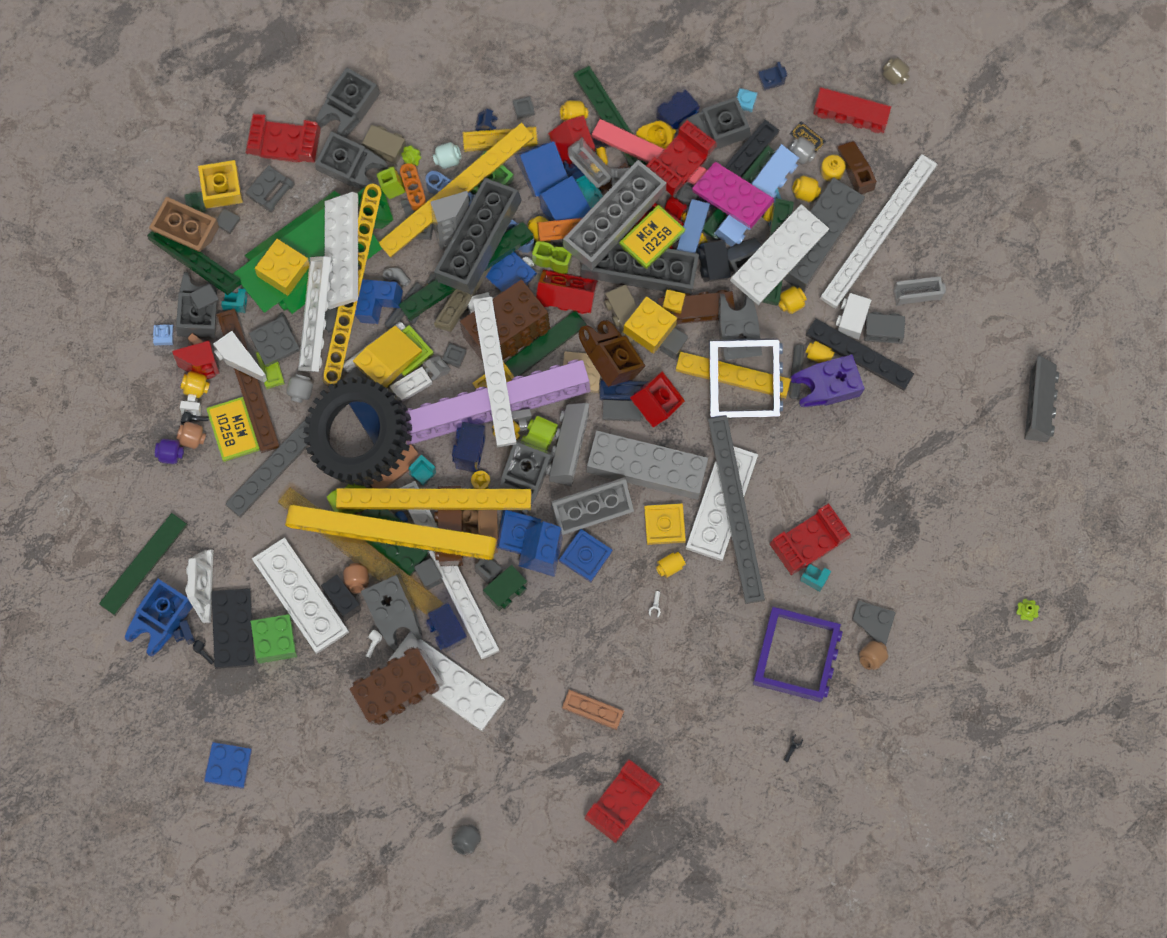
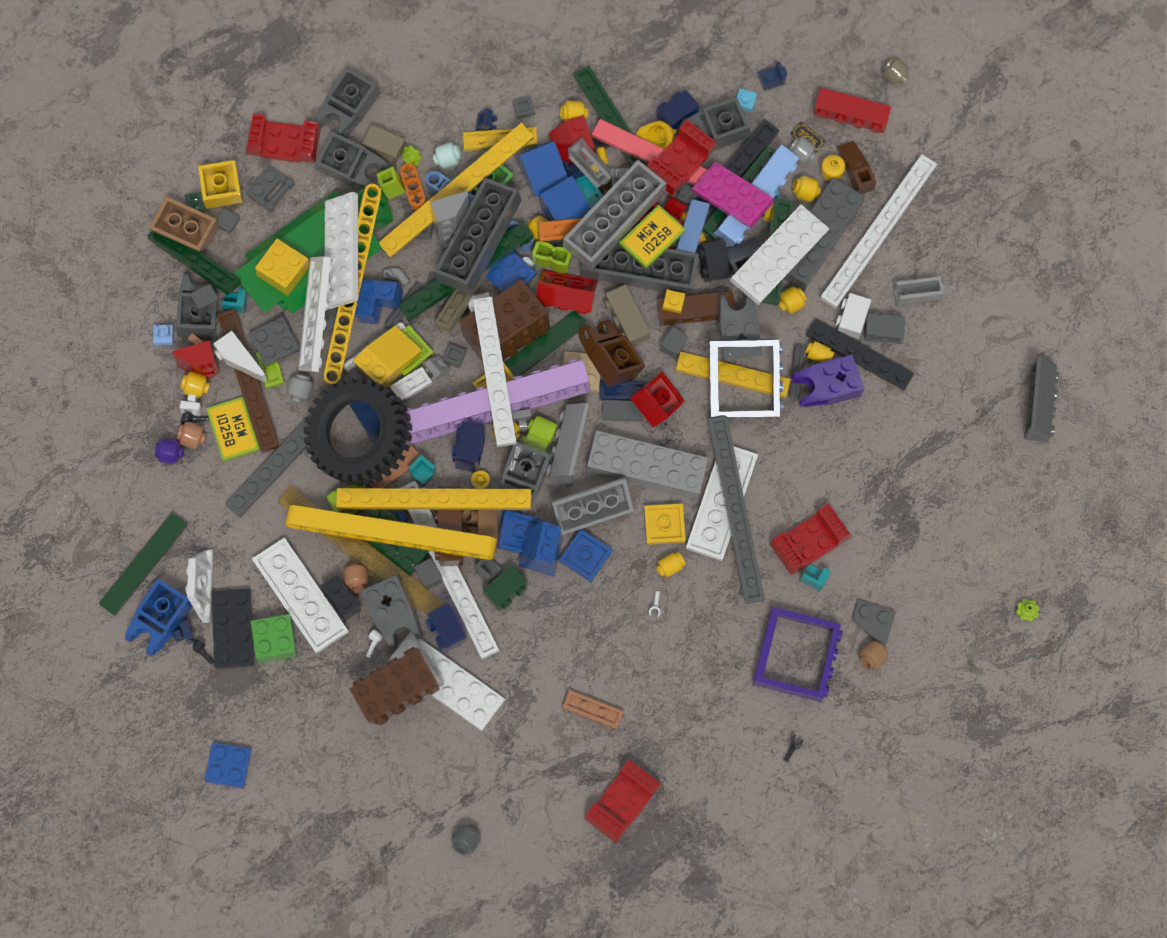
(650, 325): yellow brick -> none

